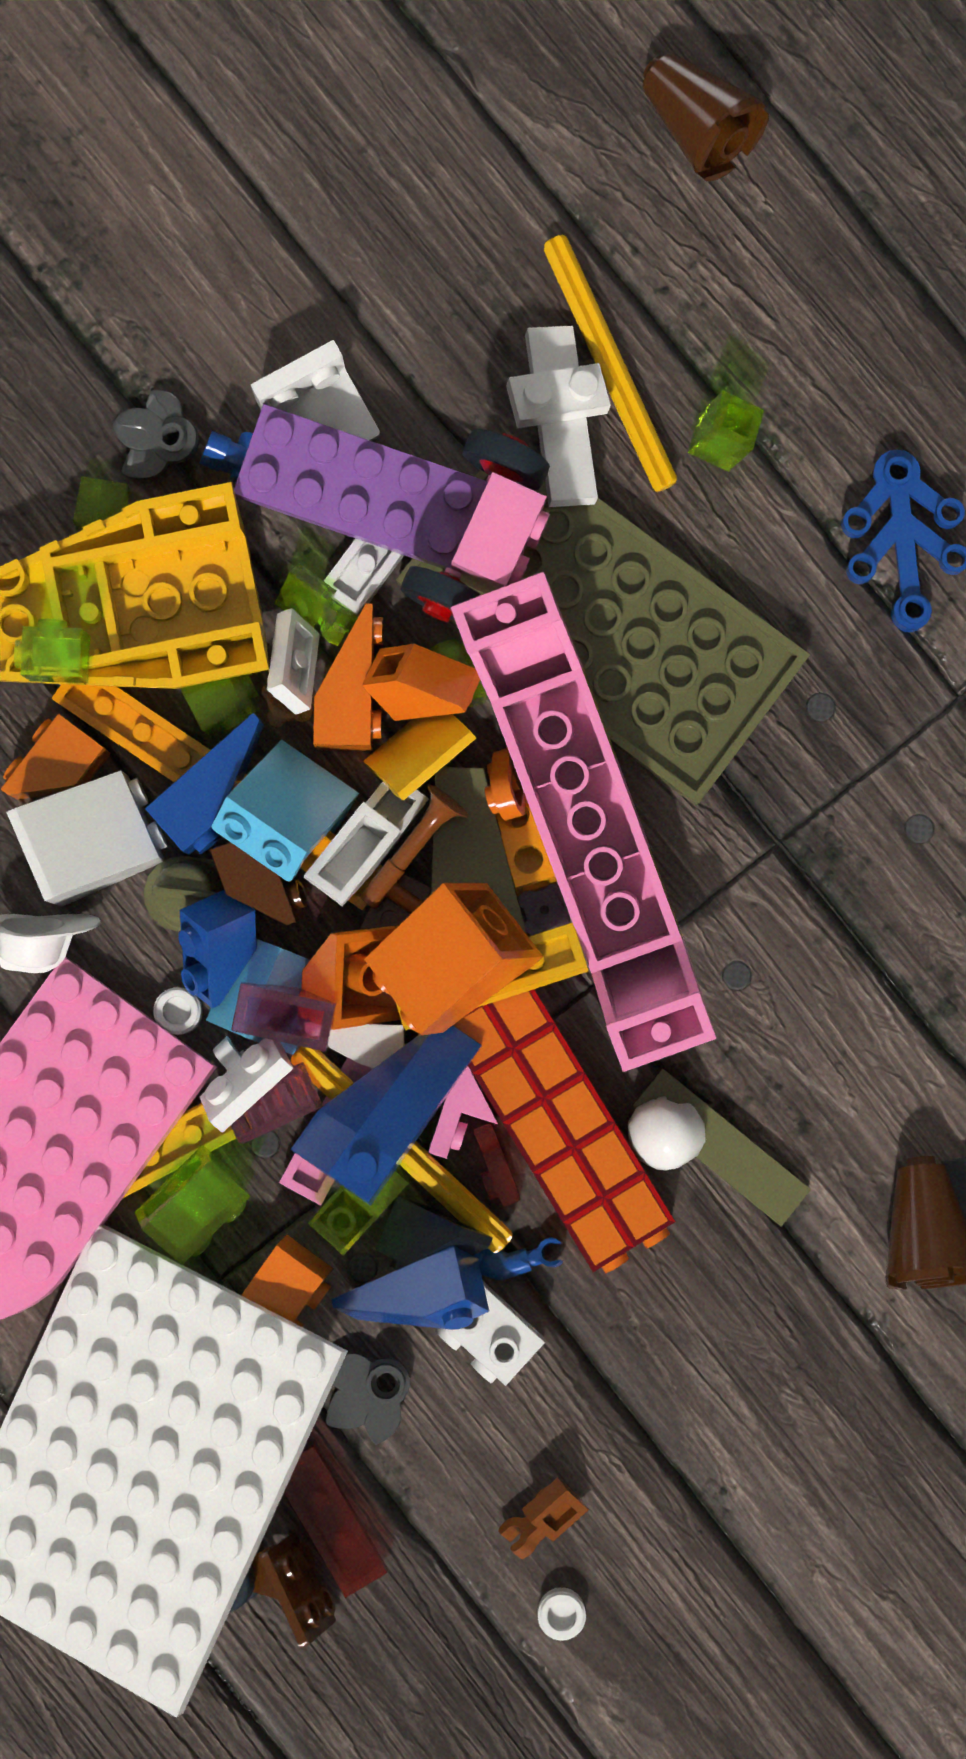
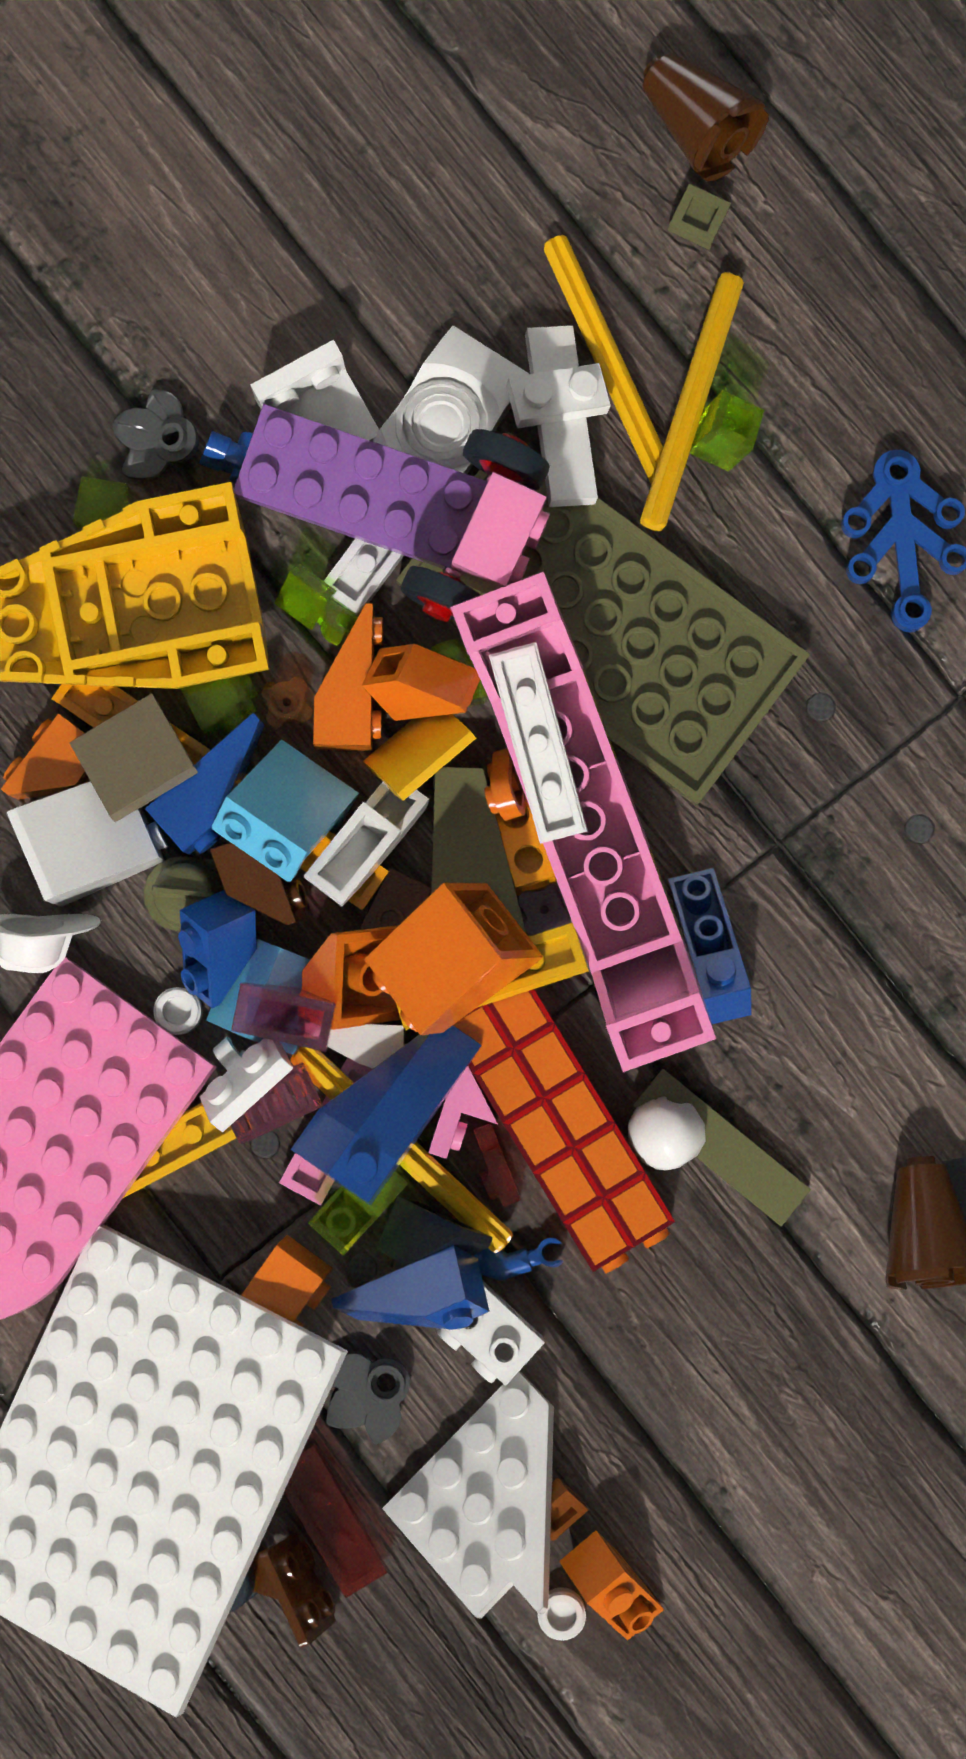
(53, 652): clear neon green brick -> none
(133, 758): none -> dark tan tile
(193, 1205): clear neon green brick -> none
(293, 661): white plate -> none
(385, 882): dark orange piece -> none
(451, 396): none -> white slope
(486, 1501): none -> white wing
(538, 742): none -> white tile
(611, 1586): none -> orange slope
(691, 402): none -> yellow axle
(699, 216): none -> olive plate
(711, 945): none -> blue slope

